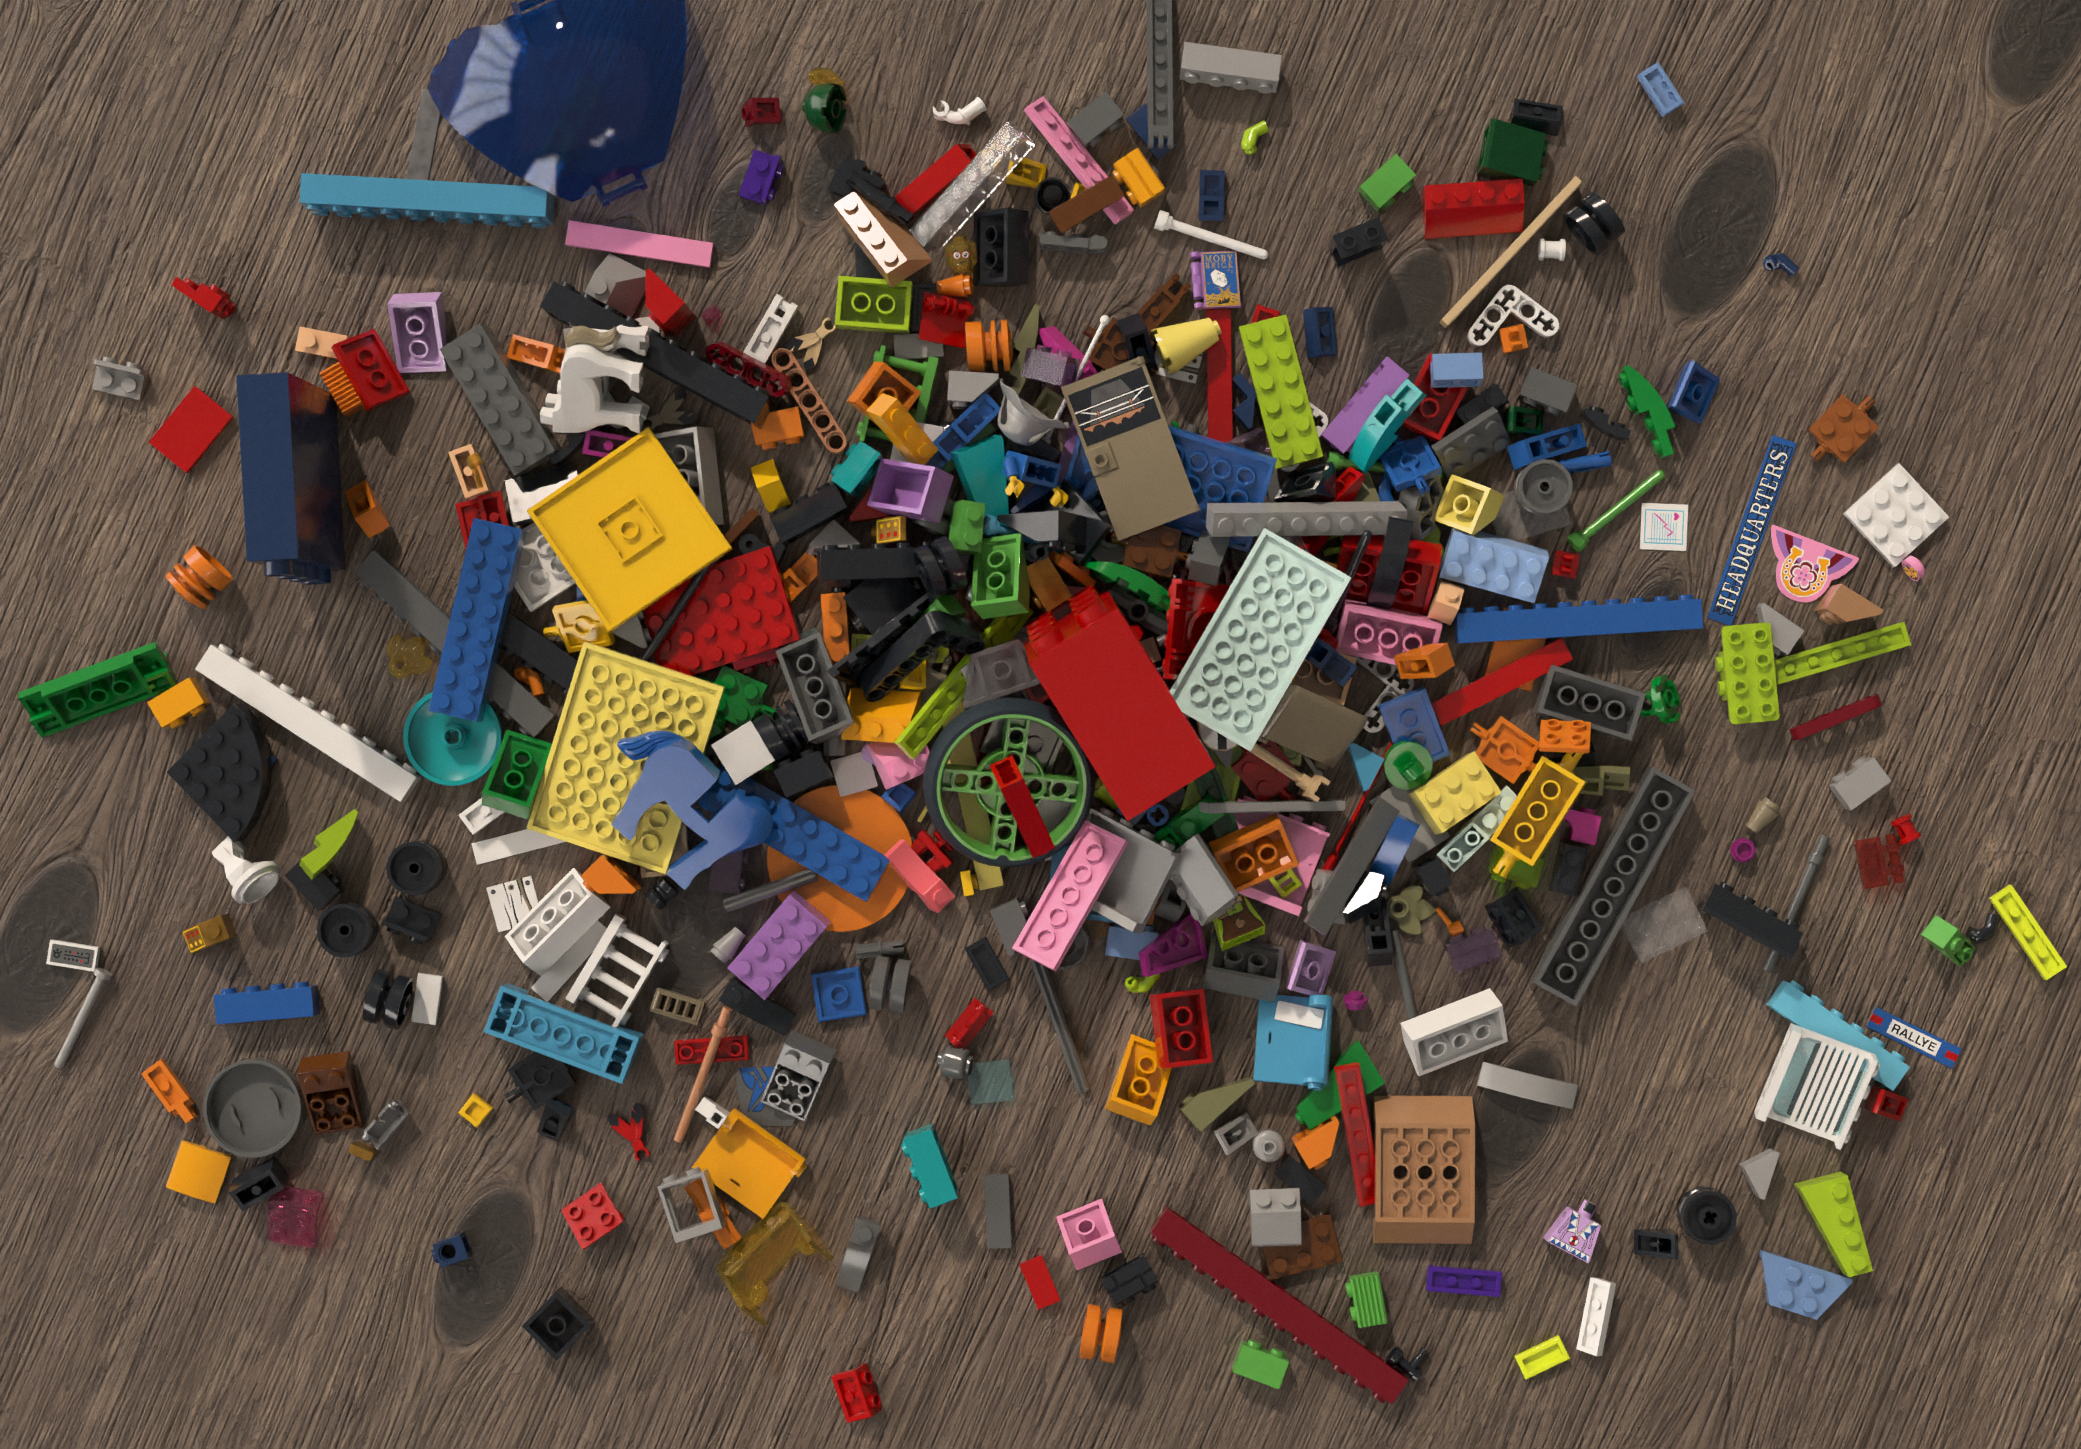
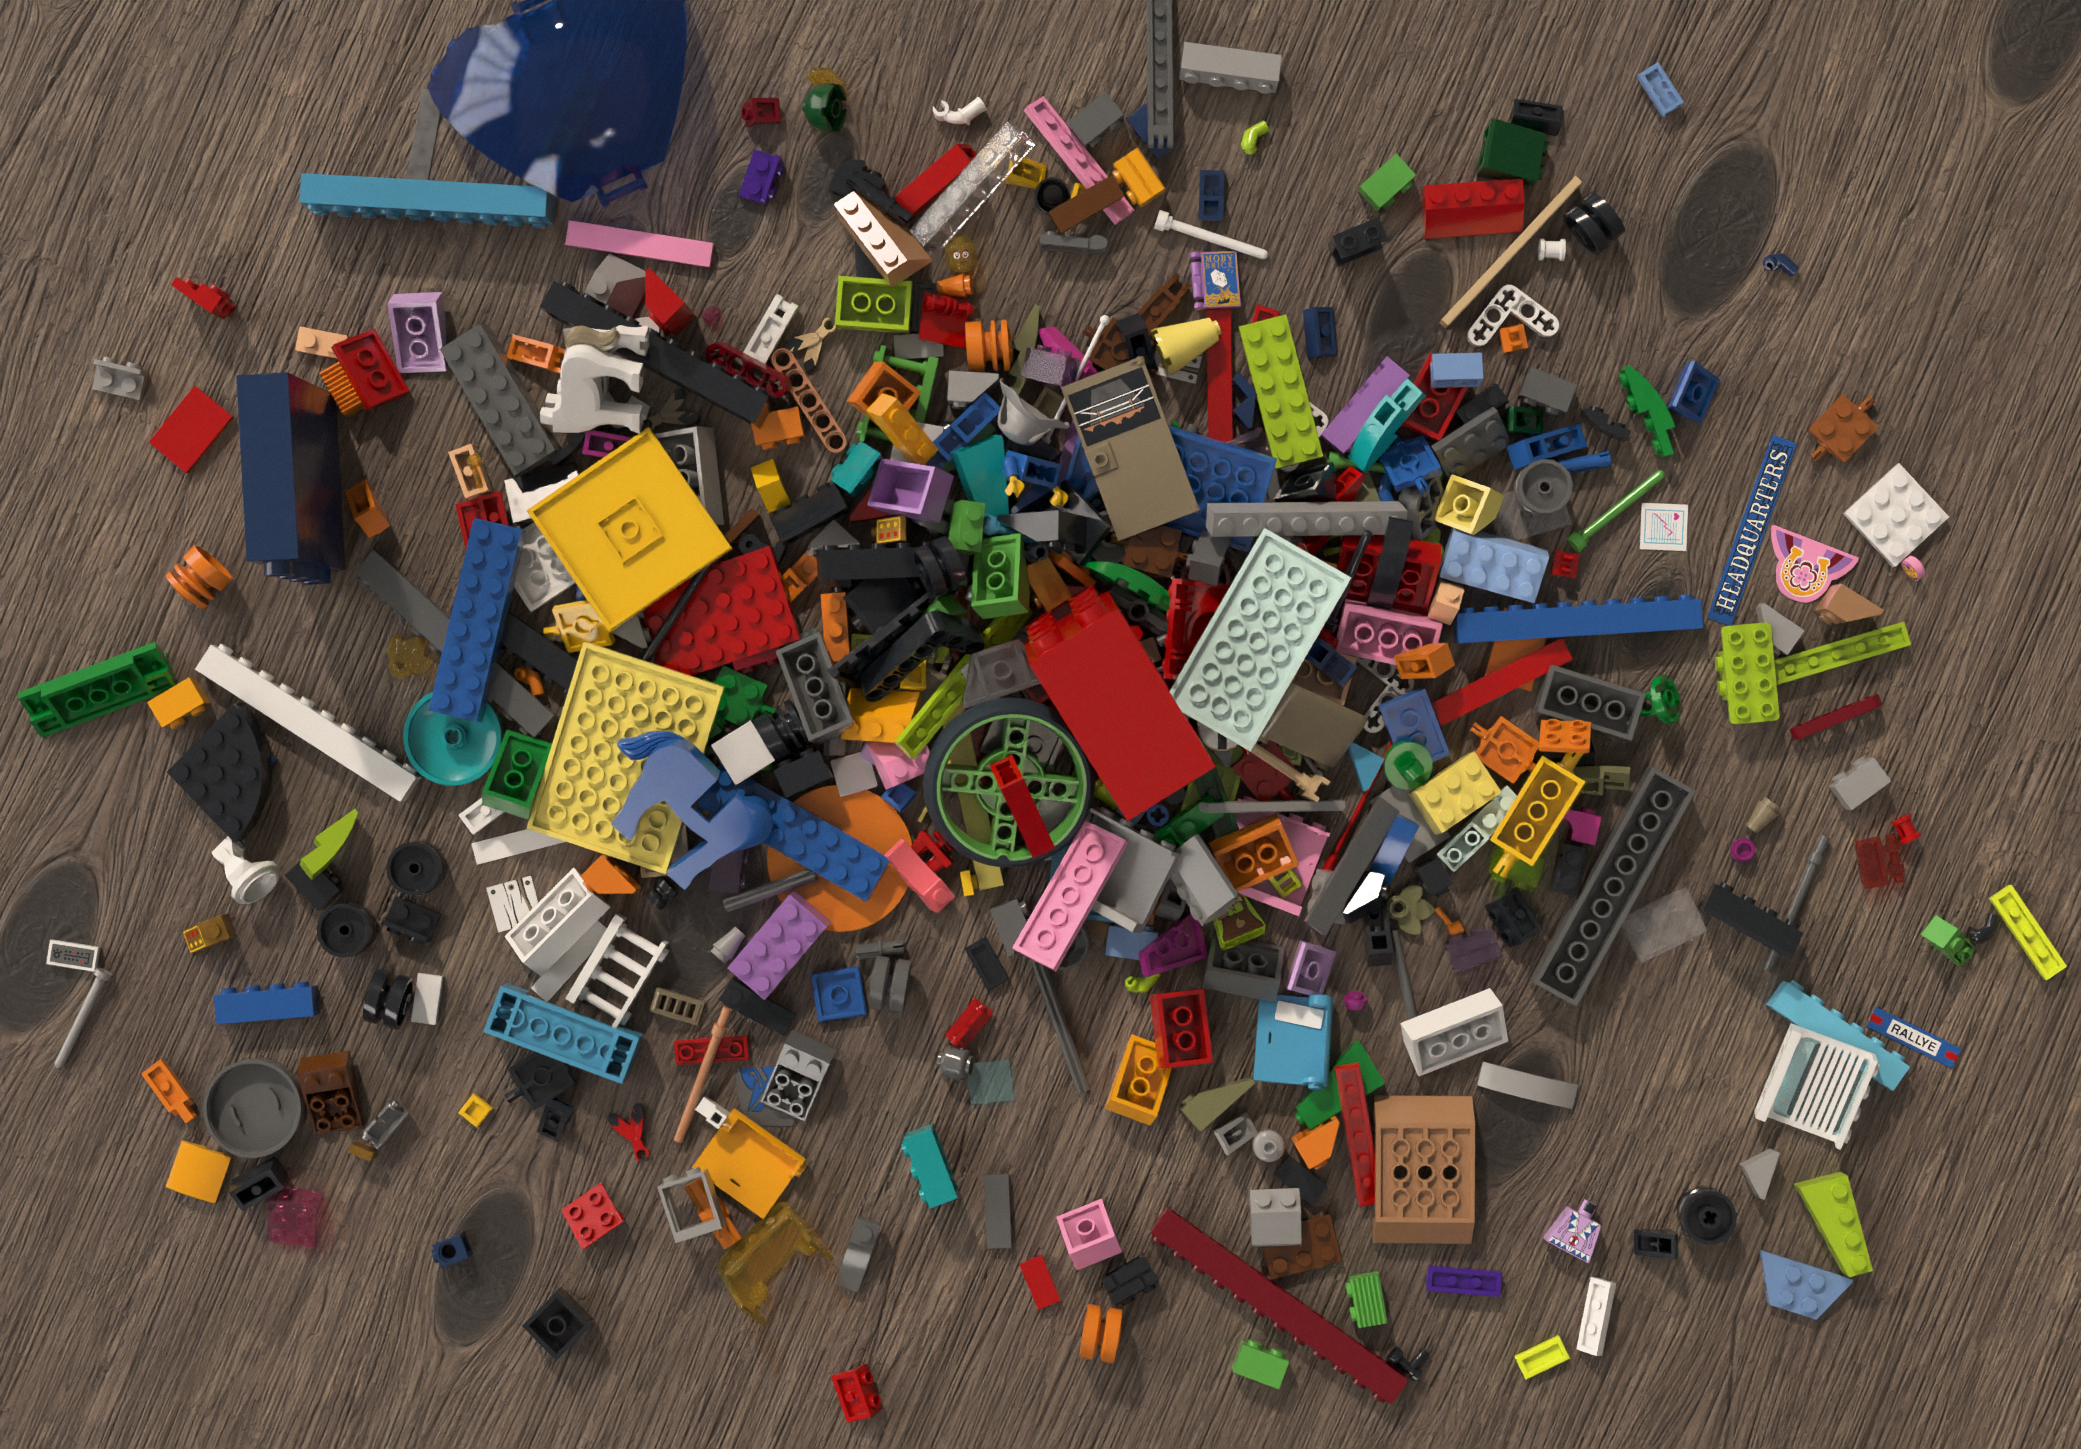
(1001, 248): black slope -> none
(1886, 1103): red slope -> none

